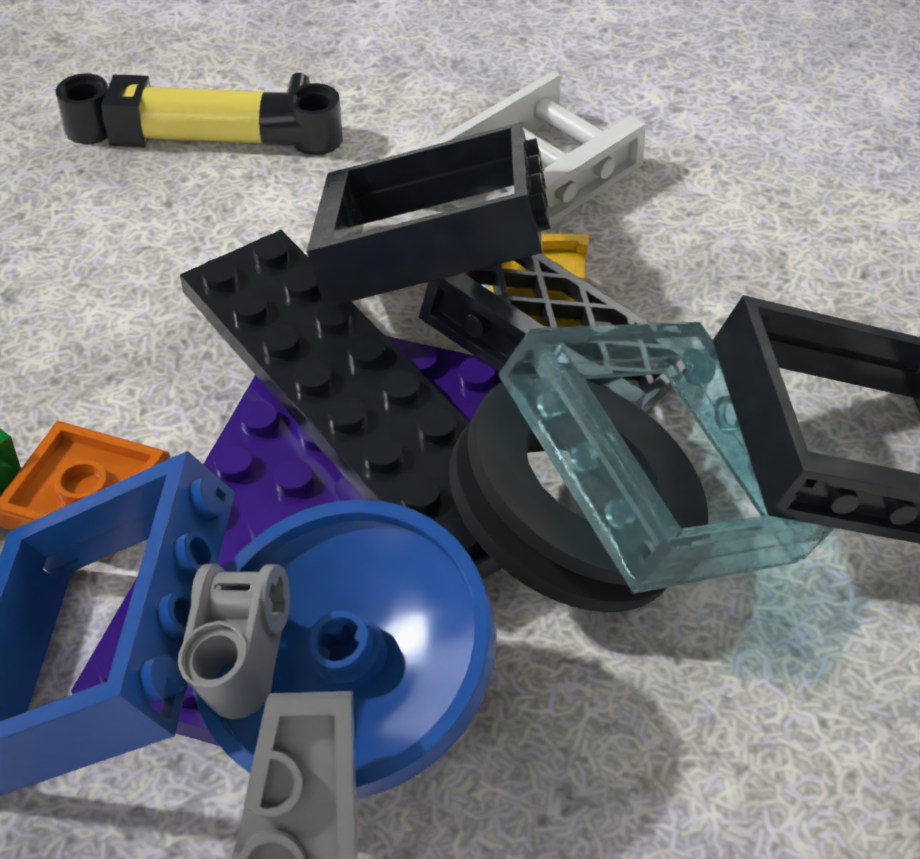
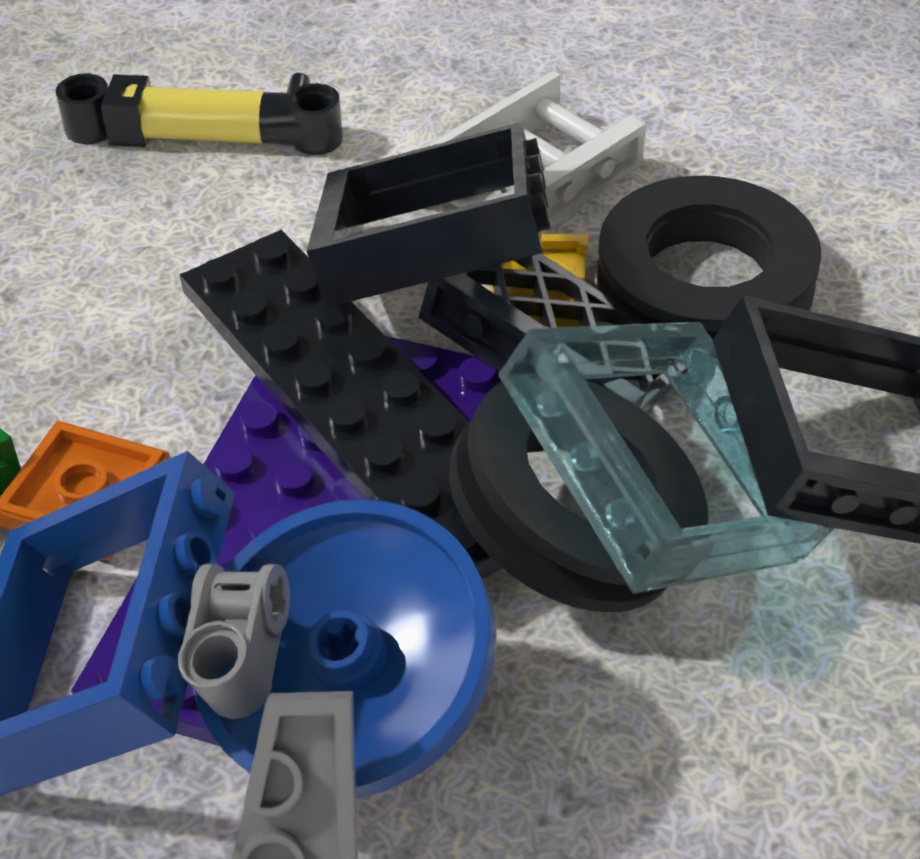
(705, 211): none -> black tyre

